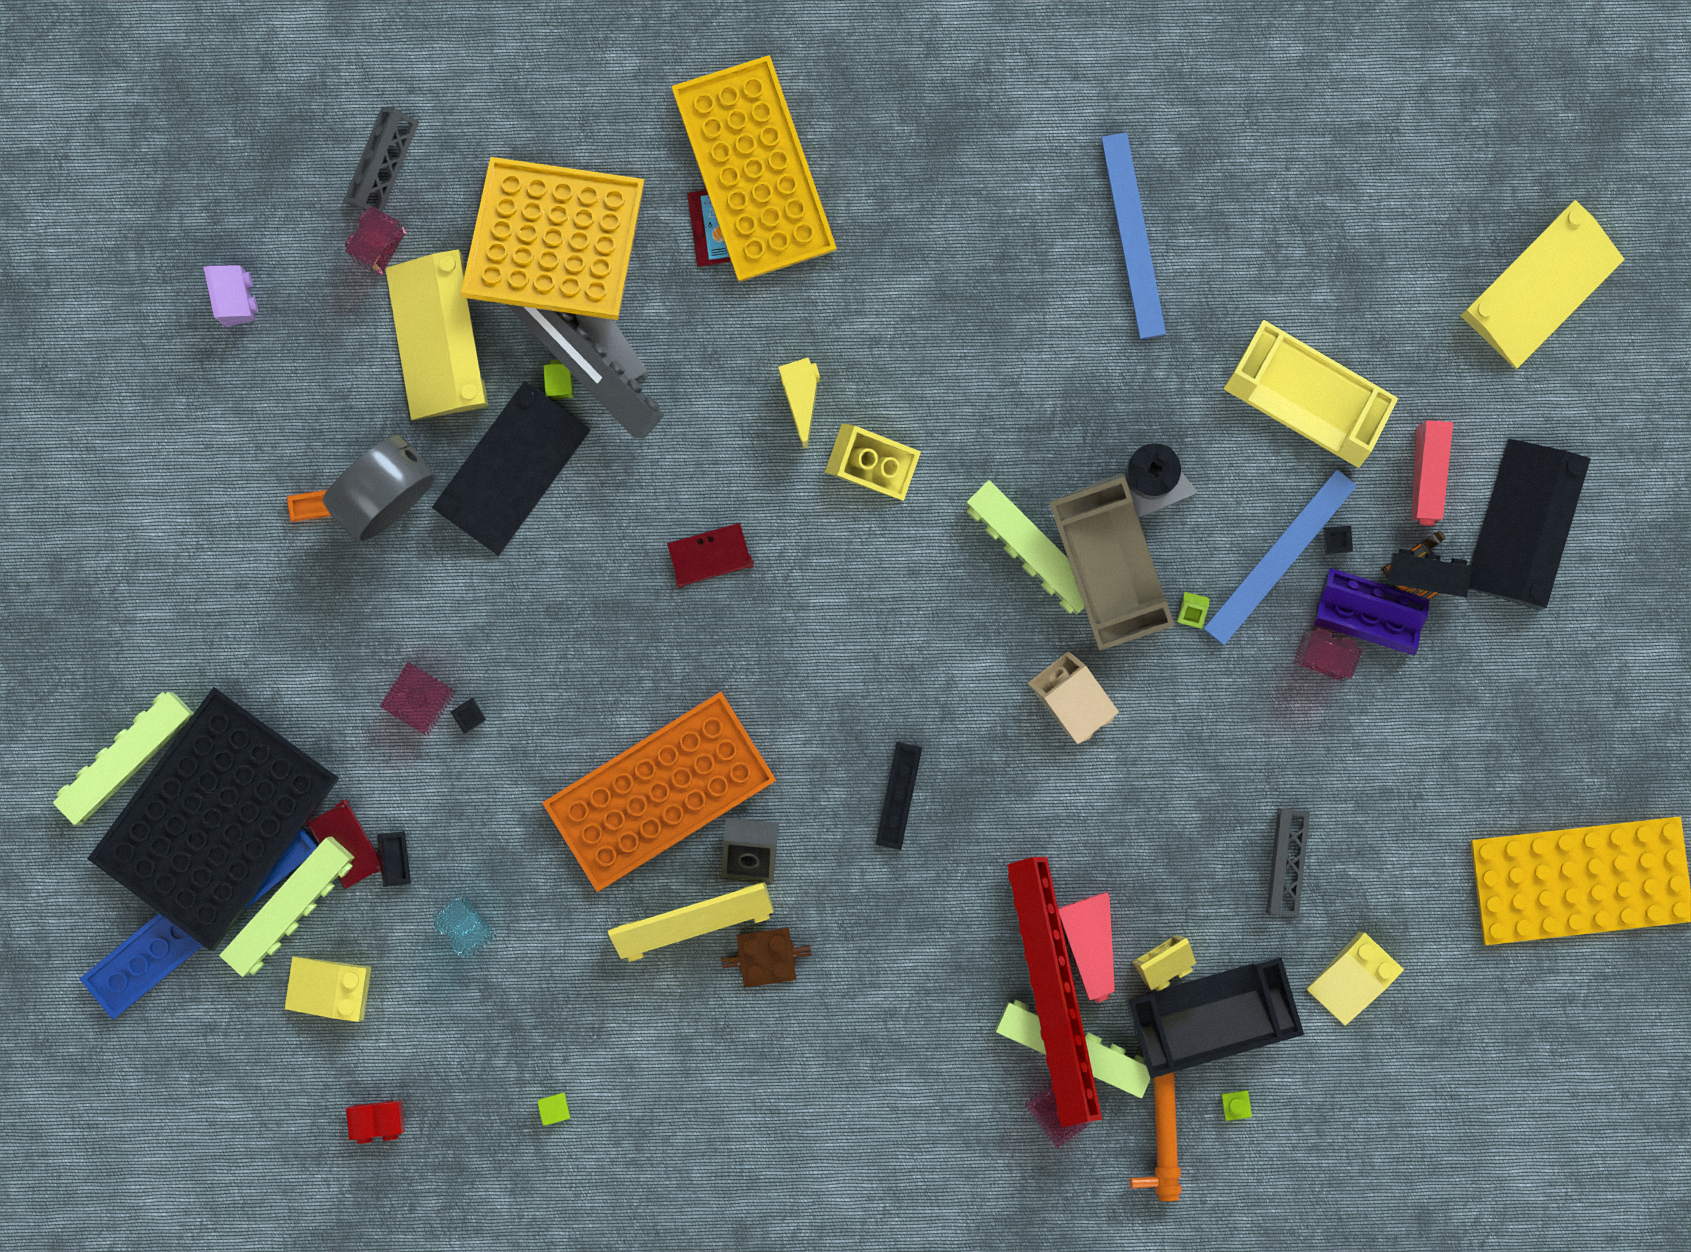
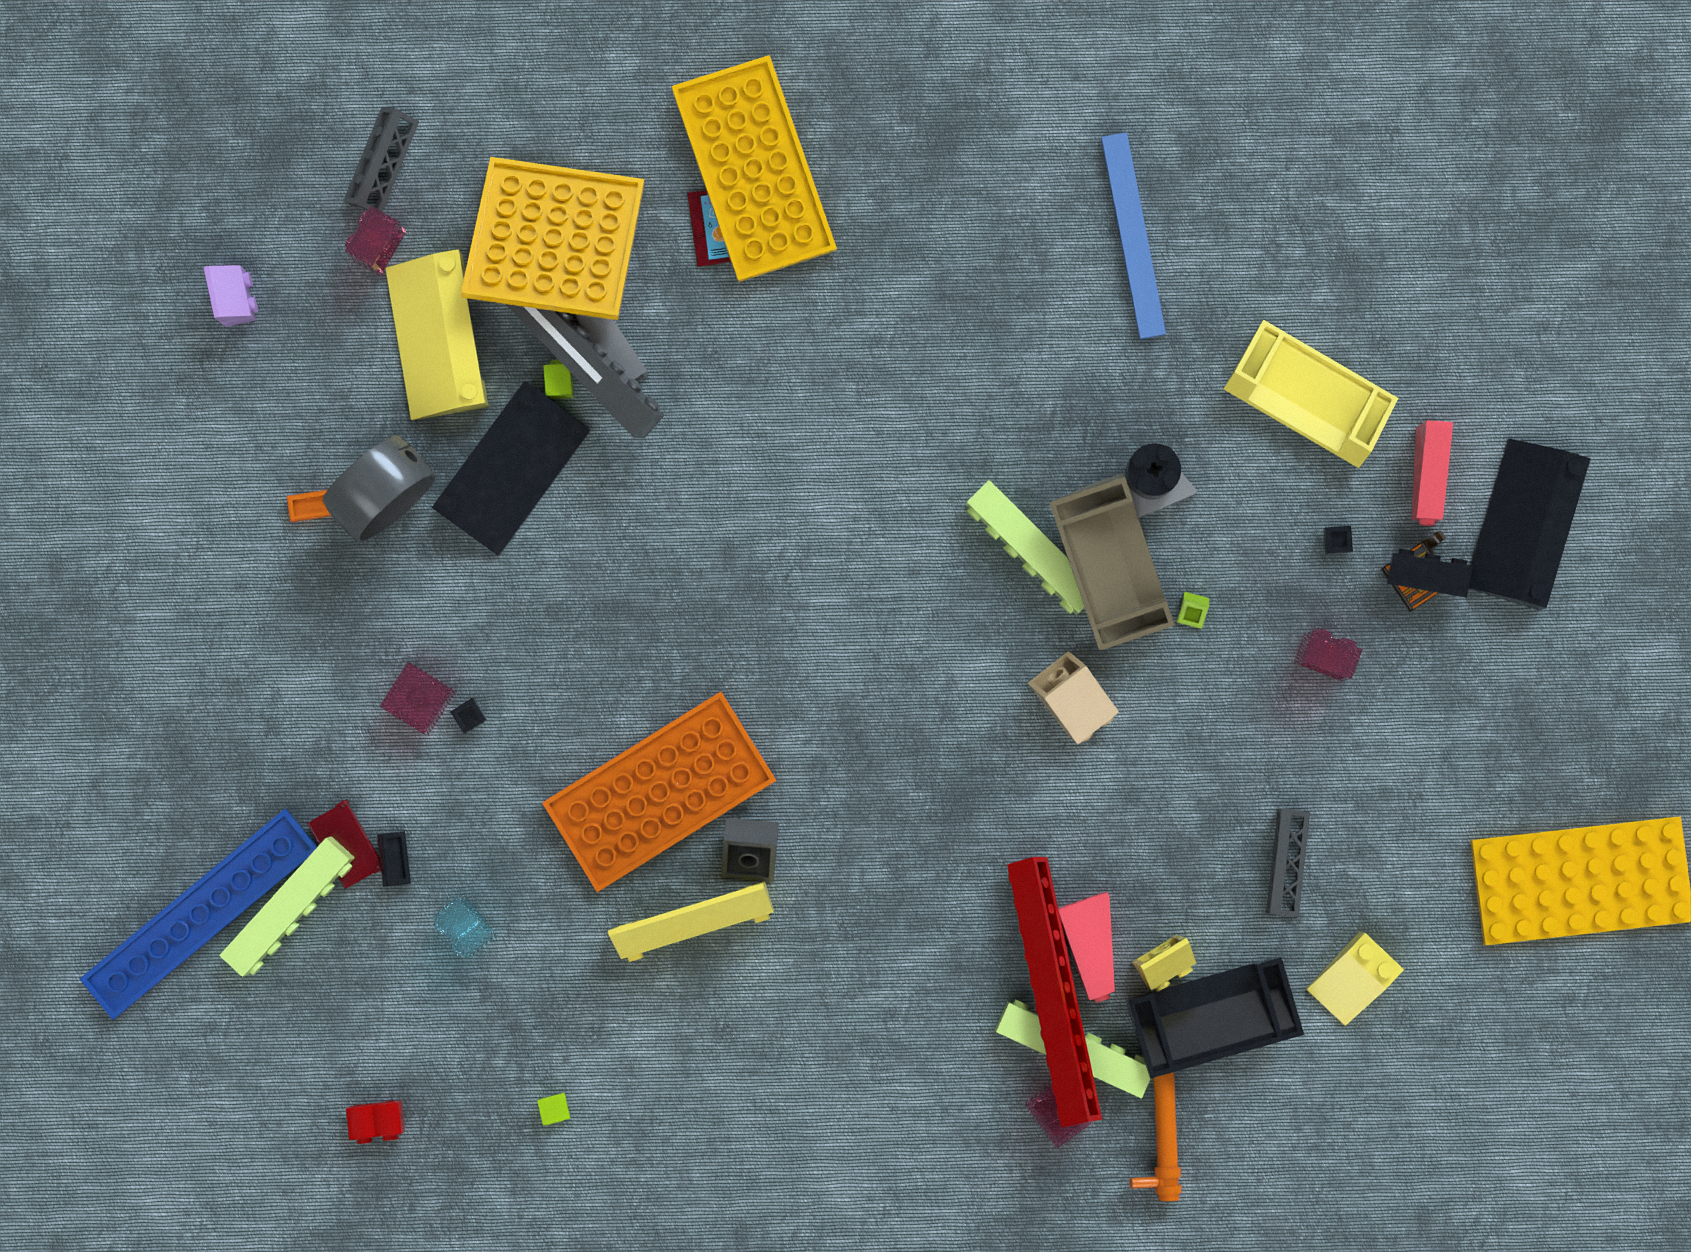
(123, 758): yellowish green brick -> none
(213, 819): black plate -> none
(328, 988): light yellow slope -> none
(709, 555): dark red door -> none
(766, 957): reddish brown plate -> none
(800, 387): light yellow slope -> none
(872, 461): light yellow slope -> none
(898, 796): black tile -> none
(1236, 1105): lime plate -> none
(1280, 557): medium blue tile -> none
(1372, 611): dark purple slope -> none
(1544, 285): light yellow slope -> none

